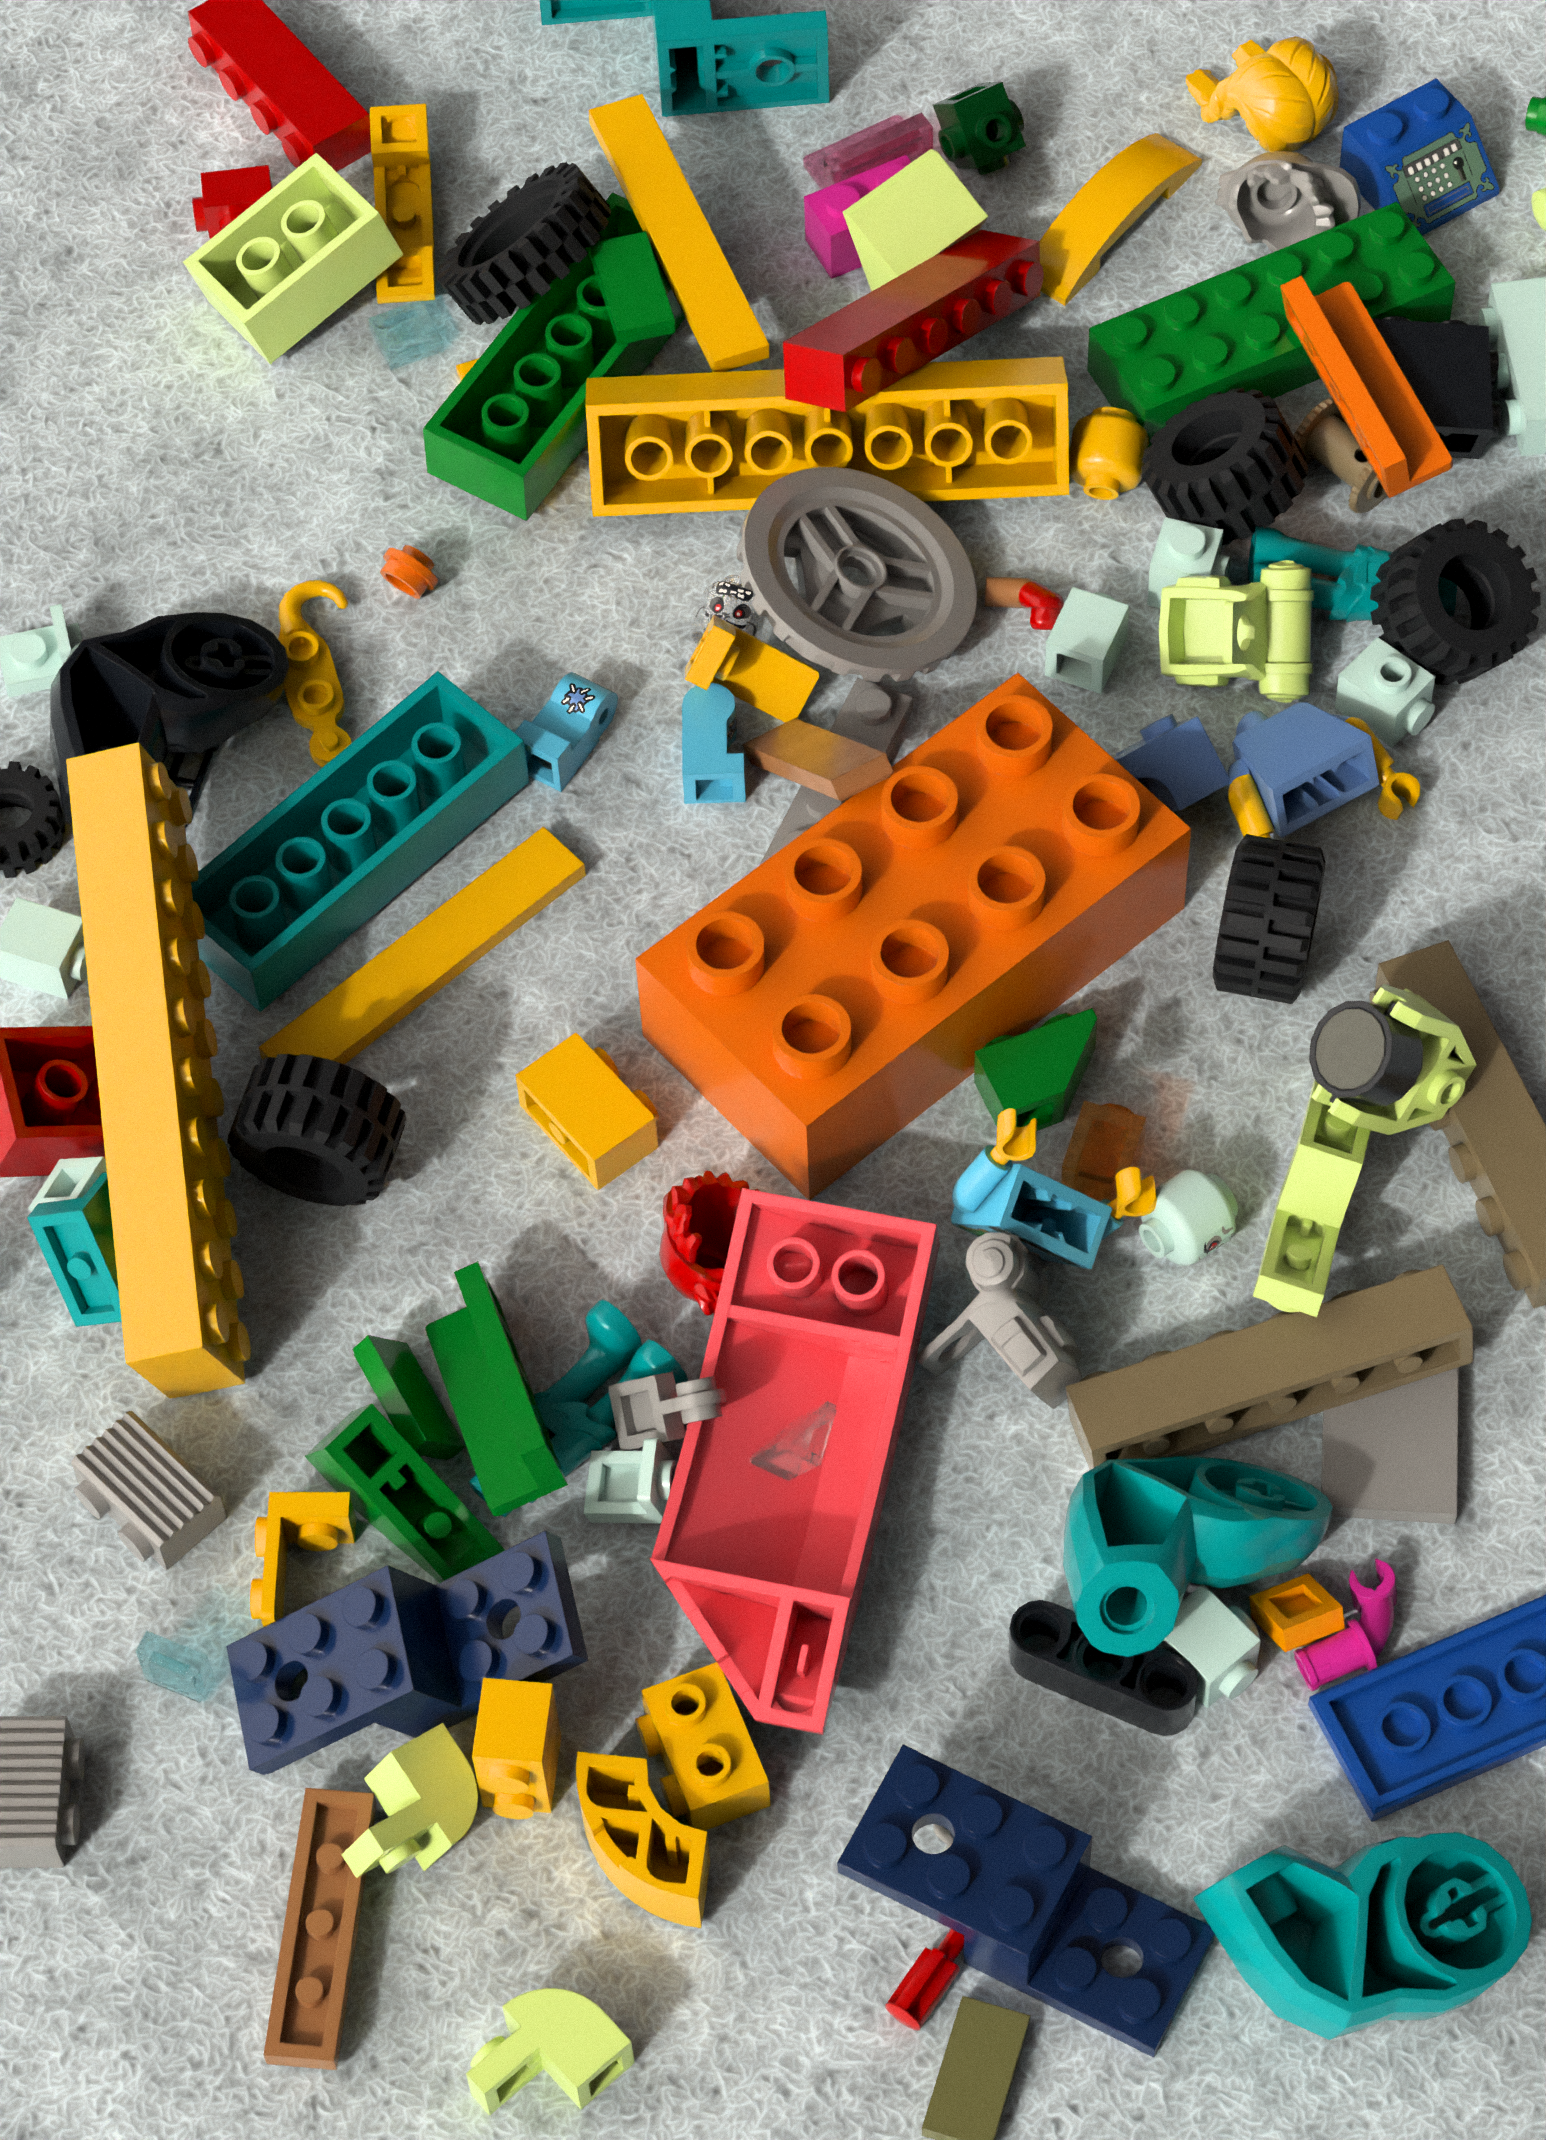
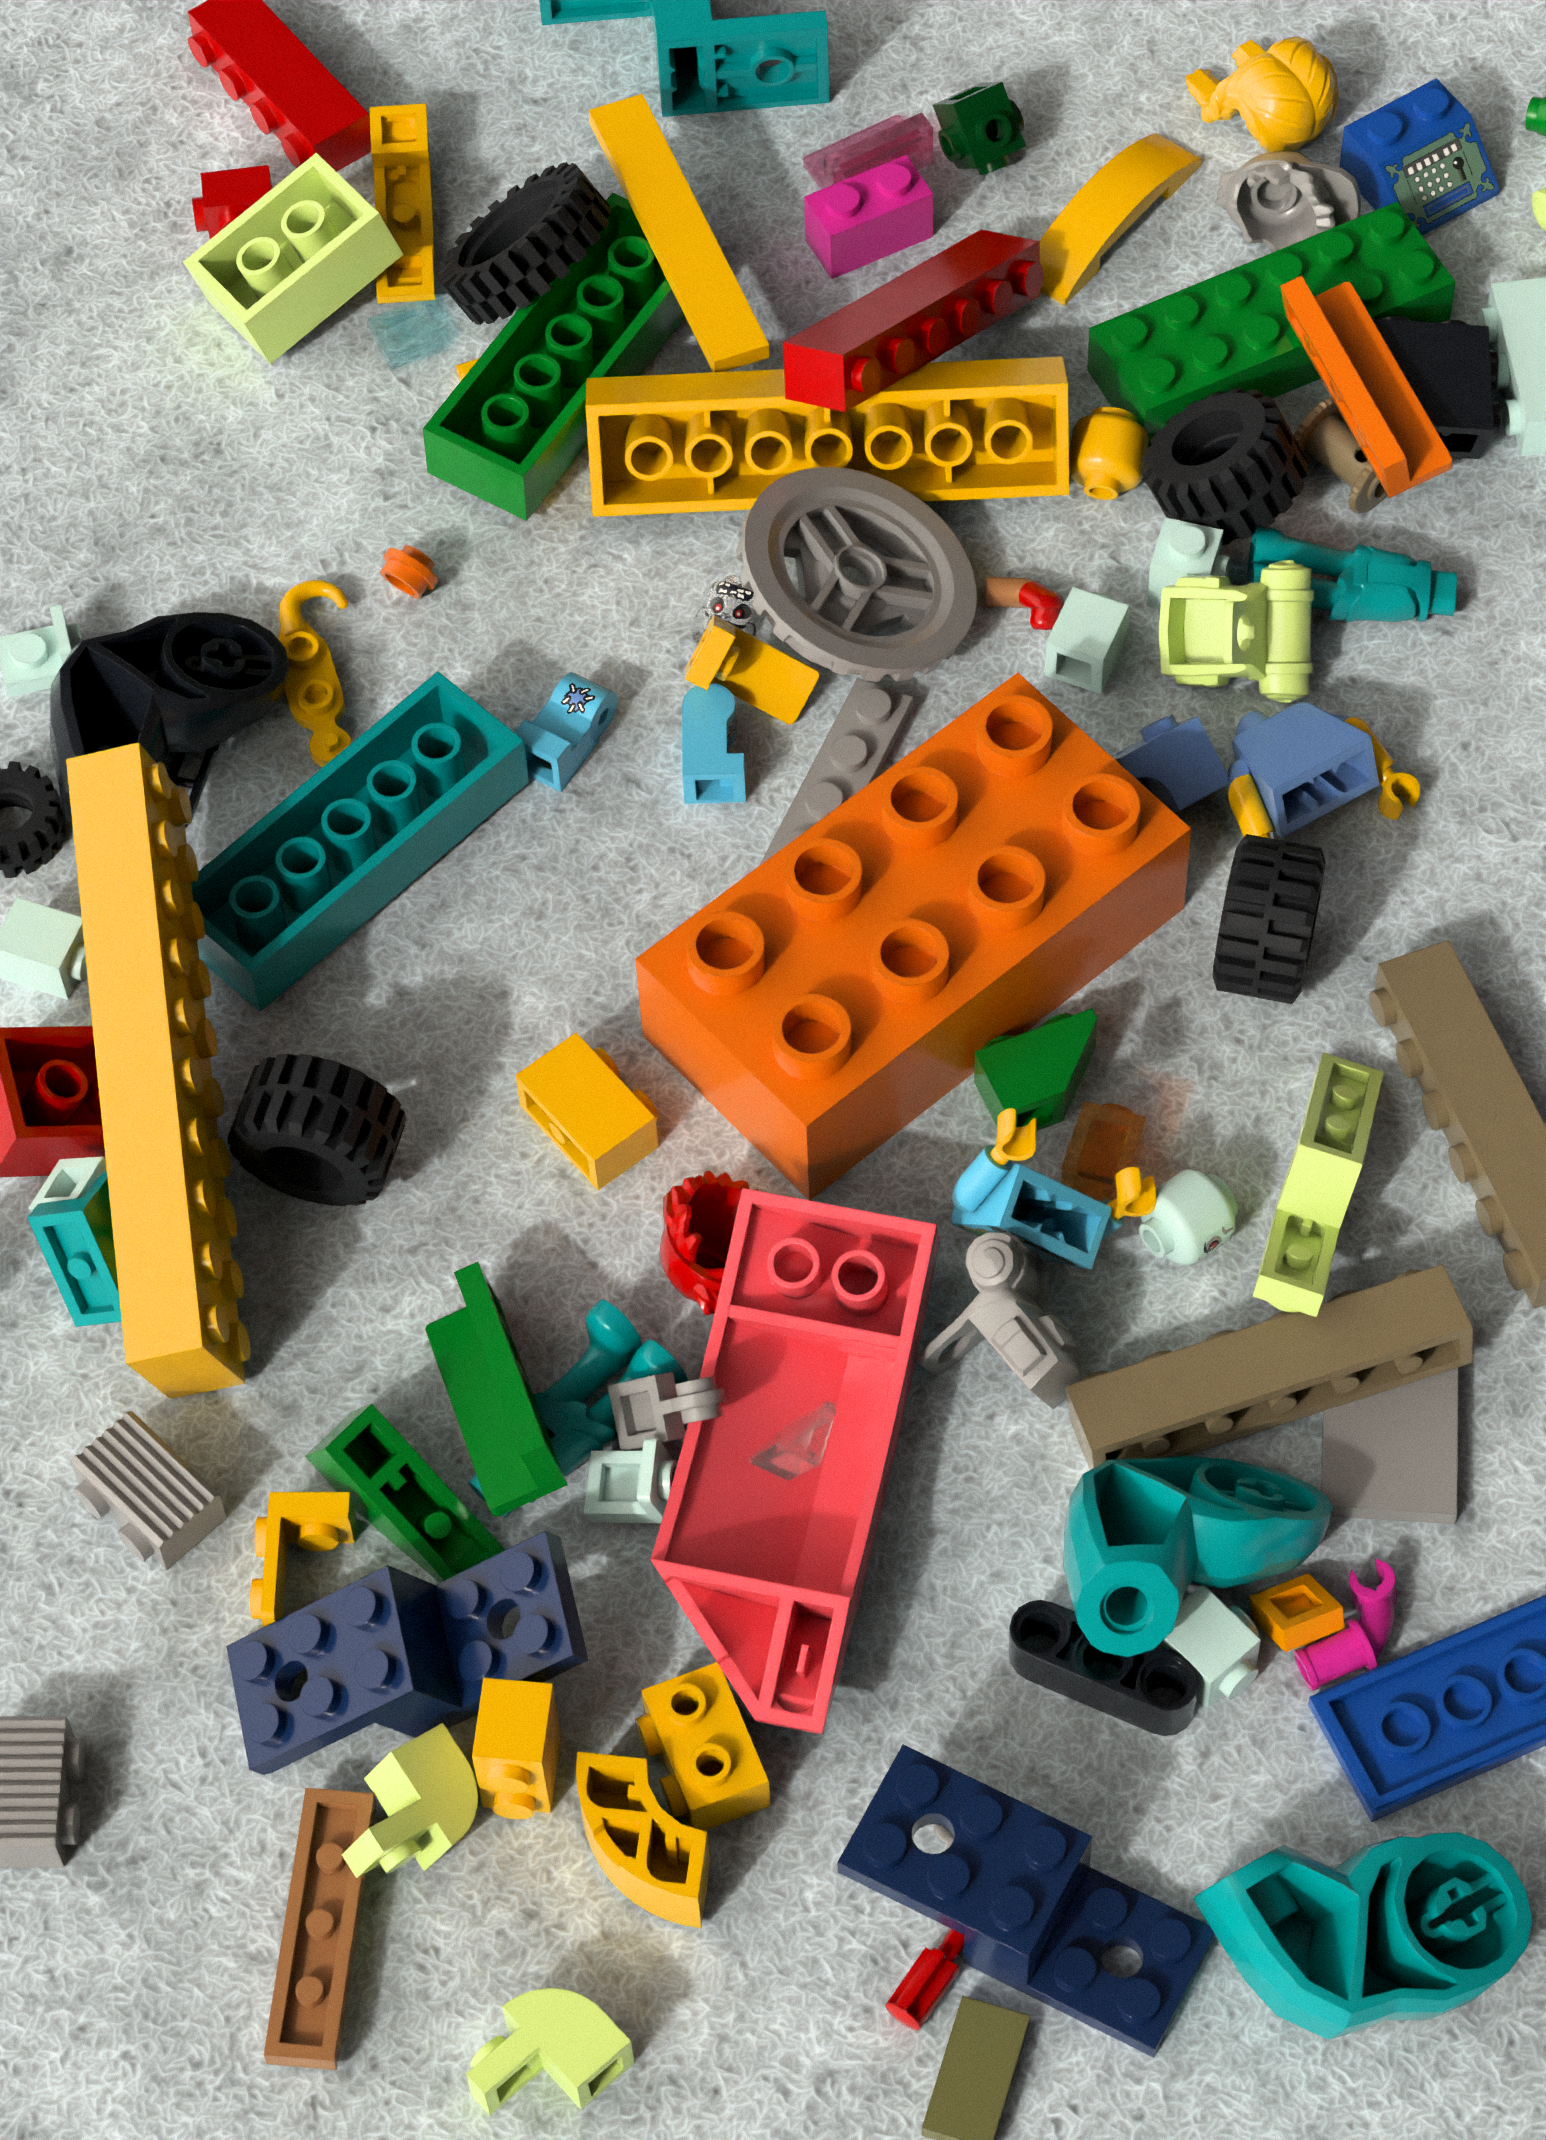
(175, 1667): clear light blue tile -> none
(408, 1397): green tile -> none
(432, 952): yellow tile -> none
(632, 288): green tile -> none
(818, 759): medium nougat tile -> none
(911, 218): yellowish green slope -> none
(1372, 1060): piece -> none
(1386, 692): light aqua brick -> none
(1489, 577): black tyre -> none

